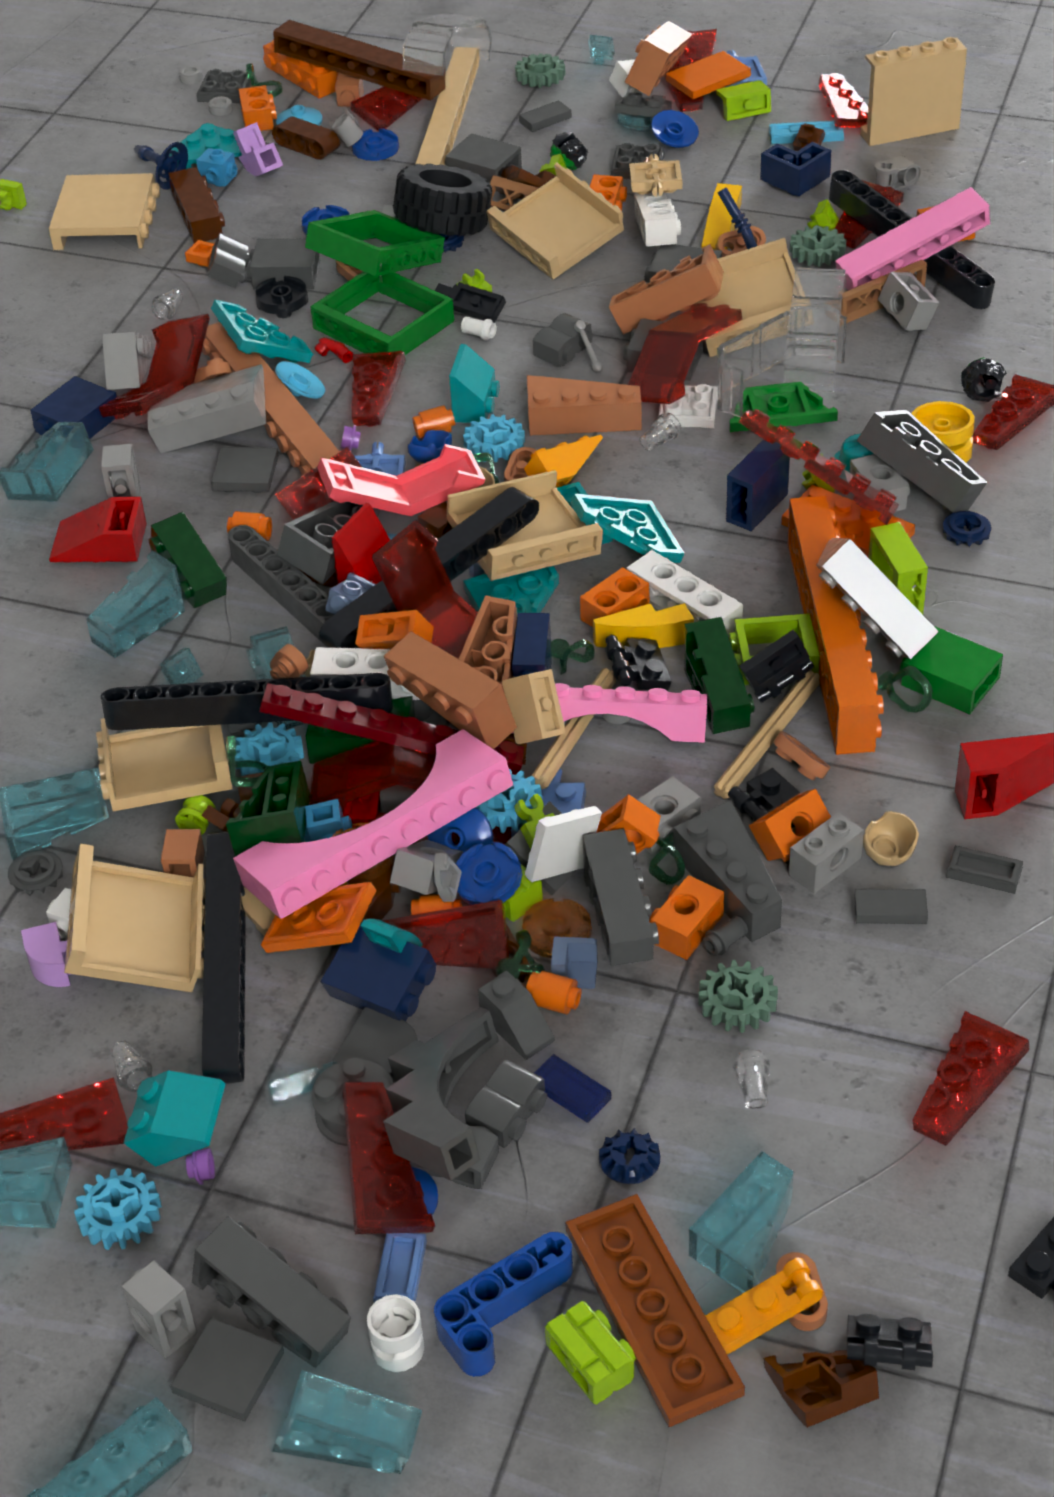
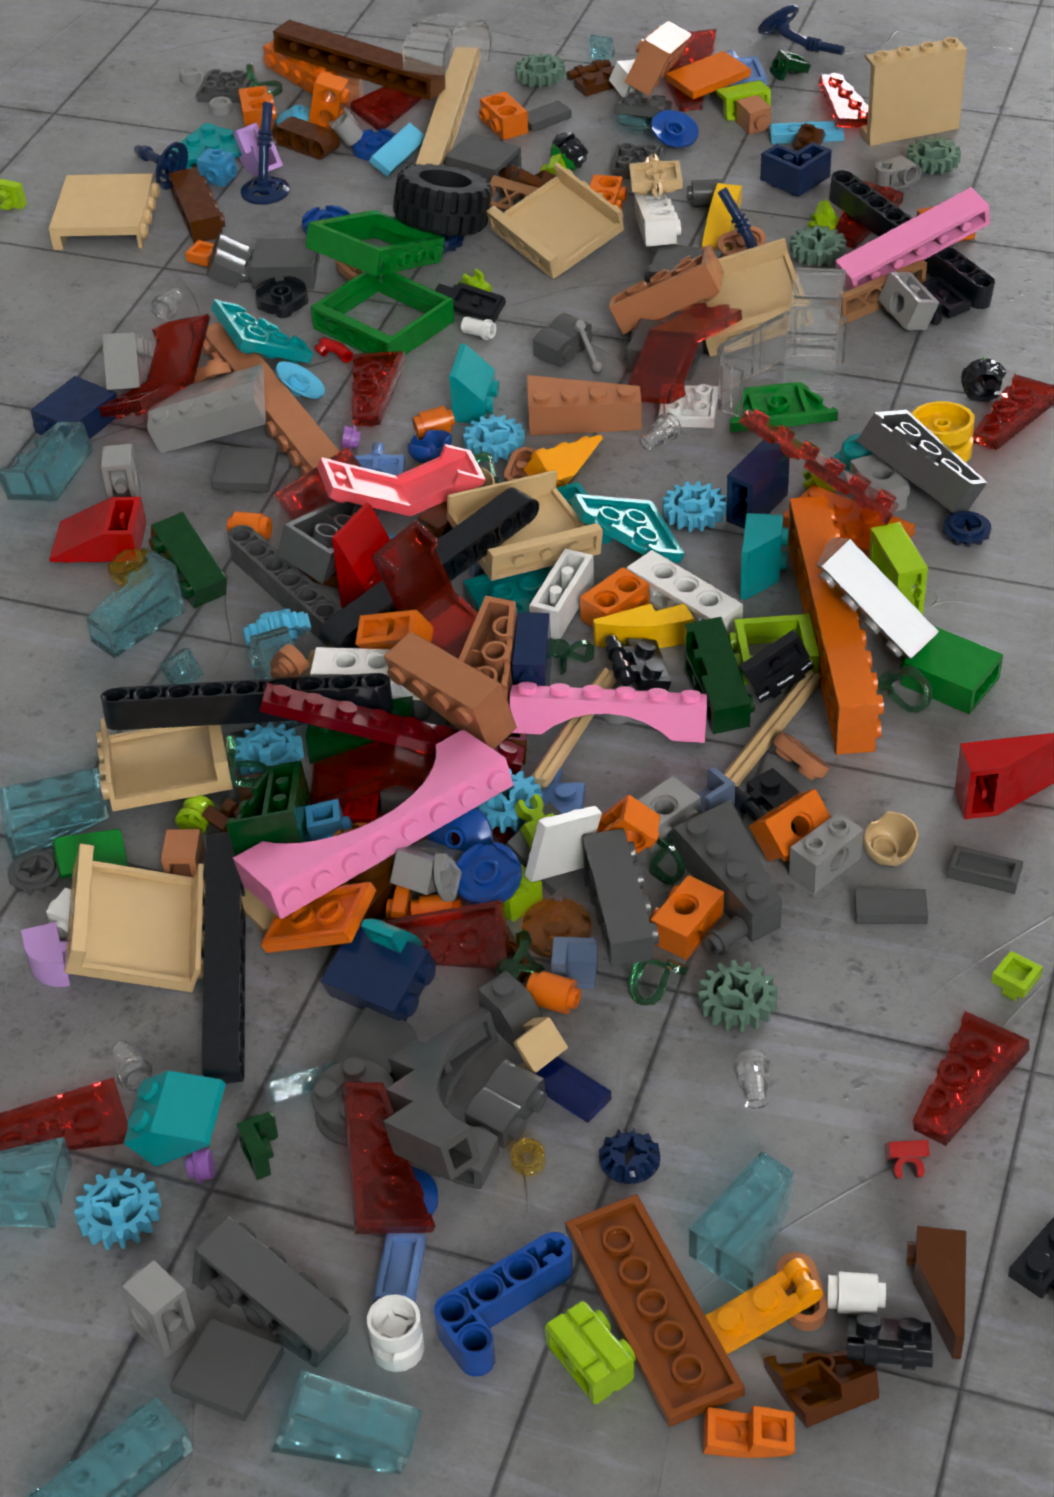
(107, 849): none -> green slope
(125, 563): none -> clear yellow hair
(255, 1142): none -> dark green bracket
(264, 181): none -> dark blue dish
(296, 623): none -> medium azure gear
(324, 100): none -> orange brick
(347, 592): sand blue brick -> none
(397, 149): none -> medium azure tile
(400, 905): none -> orange plate
(504, 115): none -> orange brick
(528, 1146): none -> clear yellow bush
(534, 706): tan panel -> none
(539, 1043): none -> tan panel
(562, 589): none -> white brick
(592, 78): none -> reddish brown plate
(638, 968): none -> clear green piece
(694, 506): none -> medium azure gear
(702, 191): none -> dark grey brick
(718, 790): none -> sand blue panel
(753, 114): none -> nougat brick
(754, 1434): none -> orange slope
(762, 553): none -> teal slope
(780, 22): none -> dark blue dish
(790, 62): none -> dark green bracket
(855, 1293): none -> white brick
(907, 1152): none -> red tile
(934, 155): none -> sand green gear
(941, 1280): none -> reddish brown slope
(950, 300): none -> black plate
(1016, 975): none -> lime tile

